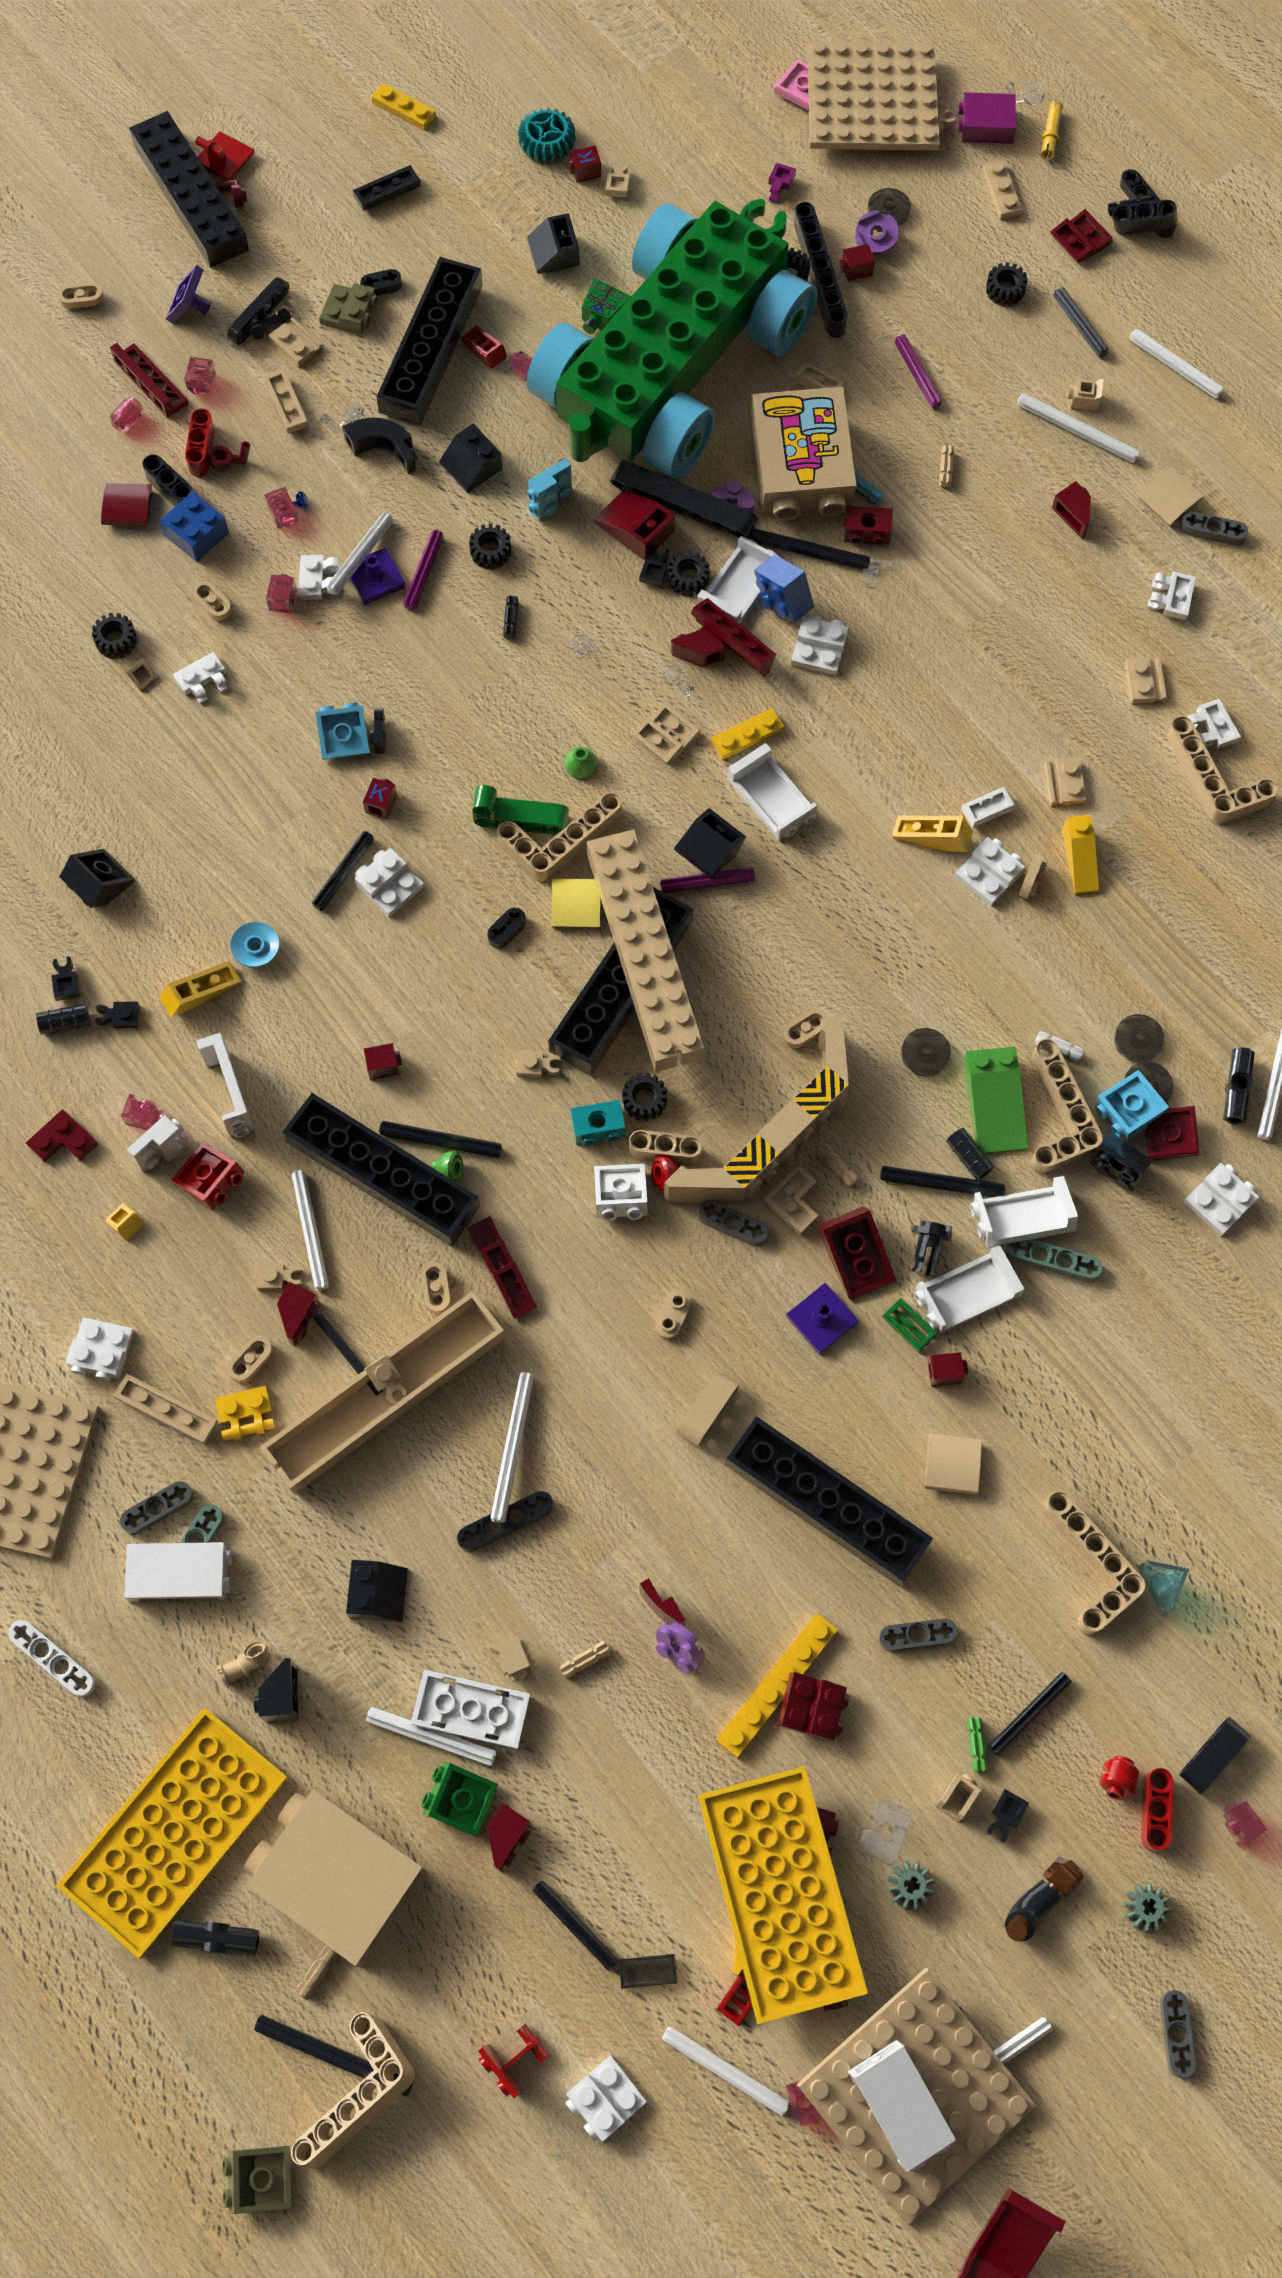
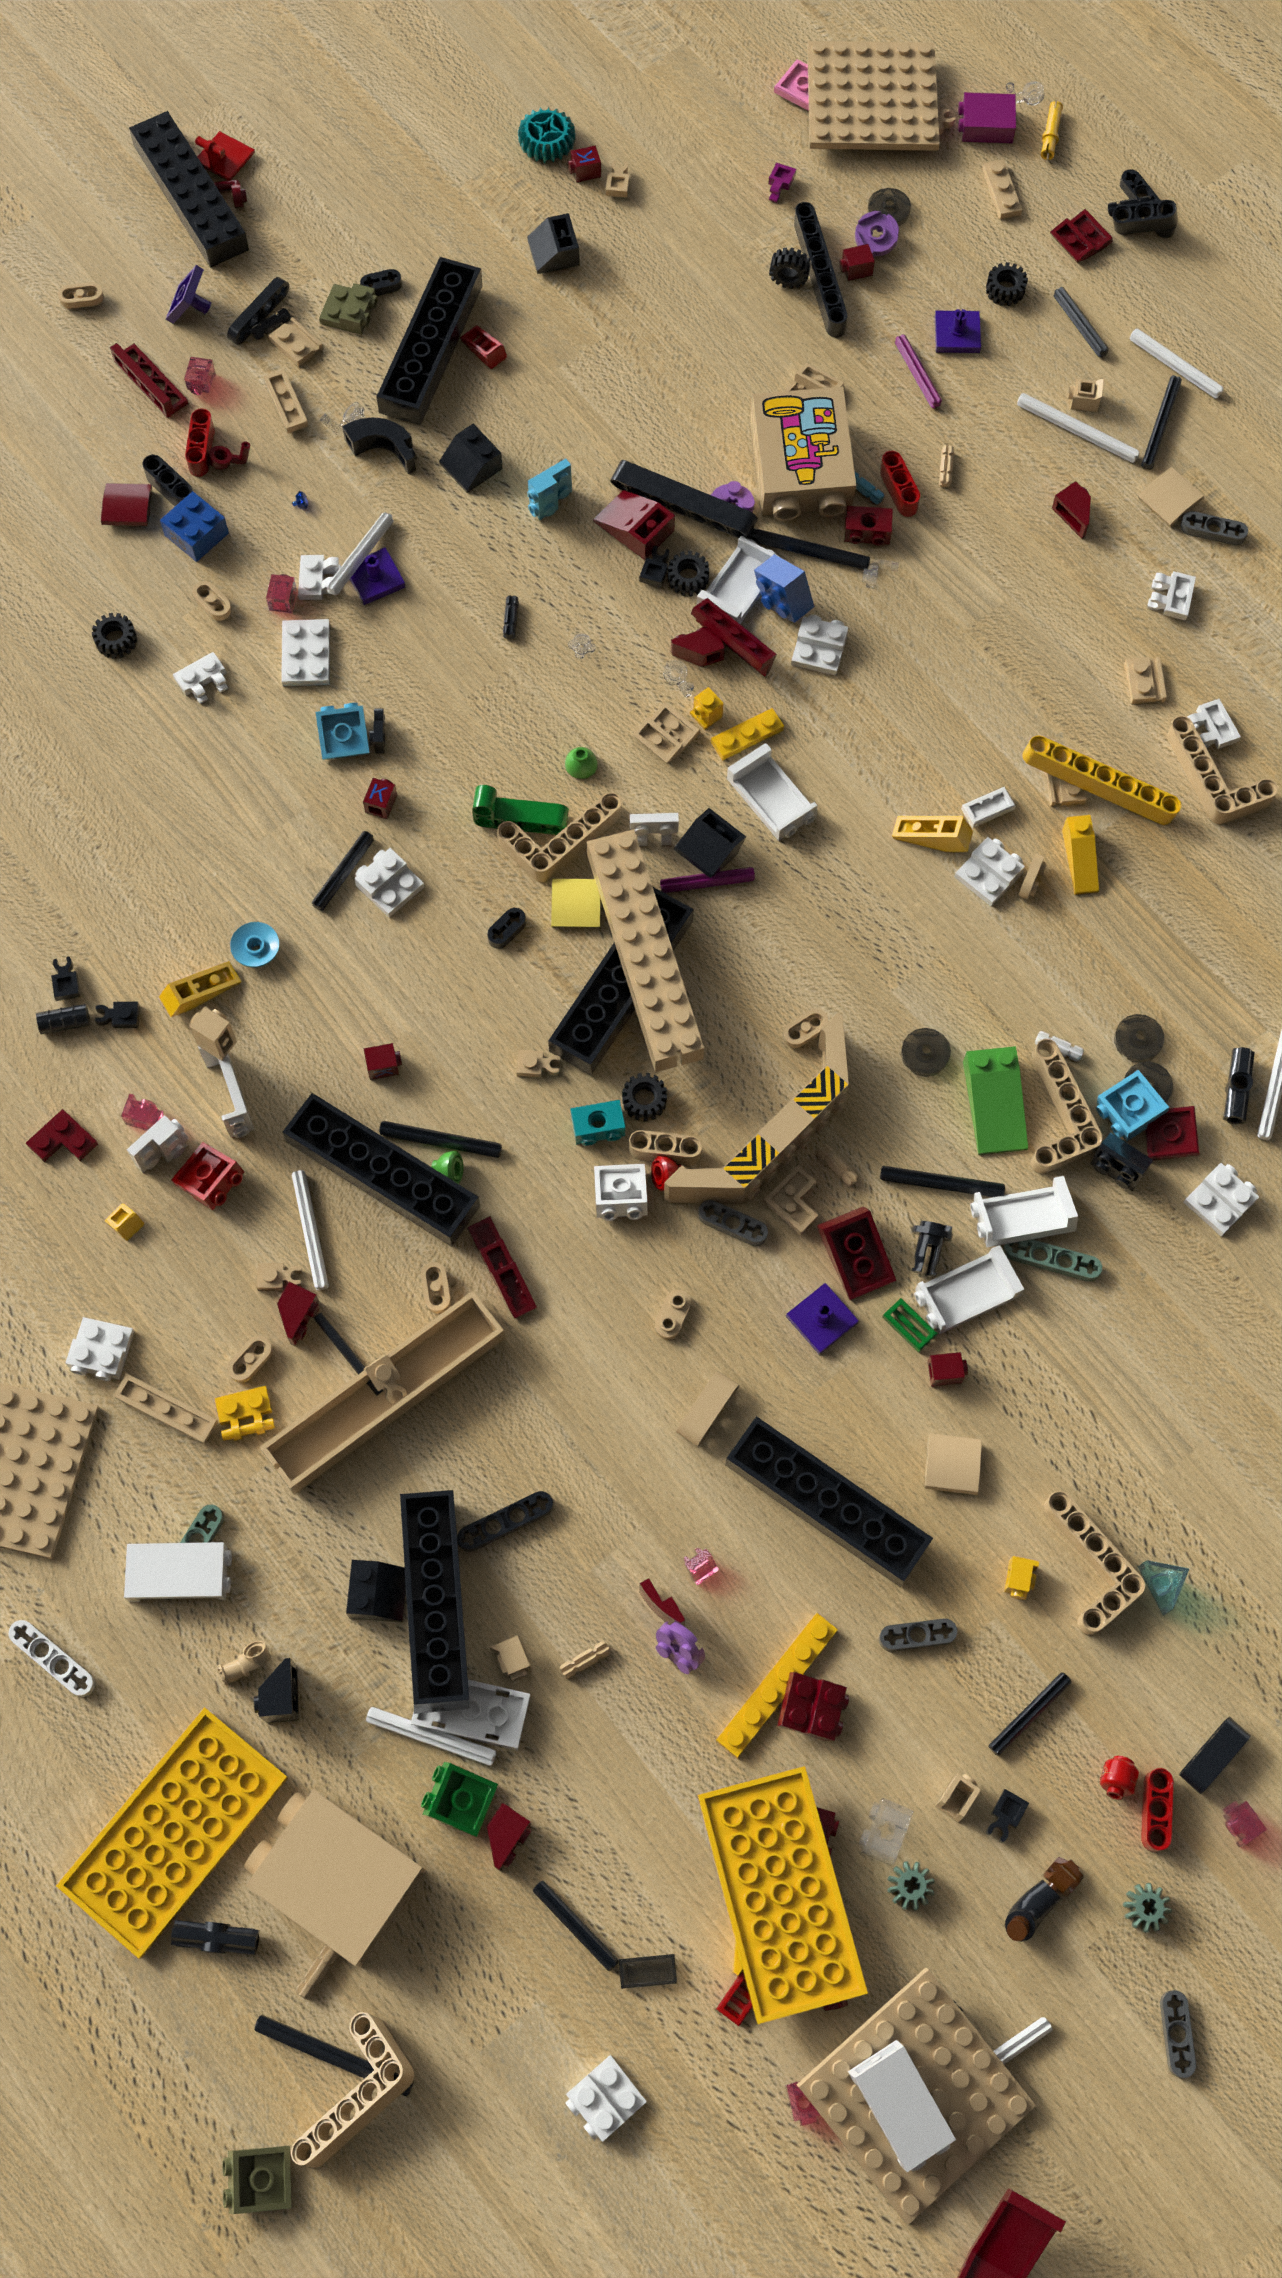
(95, 877): black slope -> none
(126, 414): clear pink brick -> none
(140, 674): tan slope -> none
(142, 1524): dark grey beam -> none
(213, 1032): none -> tan brick
(281, 507): clear pink brick -> none
(305, 652): none -> white plate
(386, 188): black plate -> none
(403, 106): yellow plate -> none
(423, 569): magenta axle -> none
(434, 1602): none -> black brick
(490, 535): black tyre -> none
(491, 2062): red plate -> none
(512, 1448): white axle -> none
(520, 364): clear pink brick -> none
(601, 305): green torso -> none
(654, 823): none -> white plate
(697, 297): green piece -> none
(701, 1565): none -> clear pink tile
(707, 708): none -> yellow brick
(726, 2071): white axle -> none
(894, 471): none -> red beam
(957, 331): none -> dark purple tile
(970, 1154): black axle -> none
(977, 1745): bright green axle -> none
(1020, 1577): none -> yellow brick
(1089, 779): none -> yellow beam
(1161, 422): none -> black axle

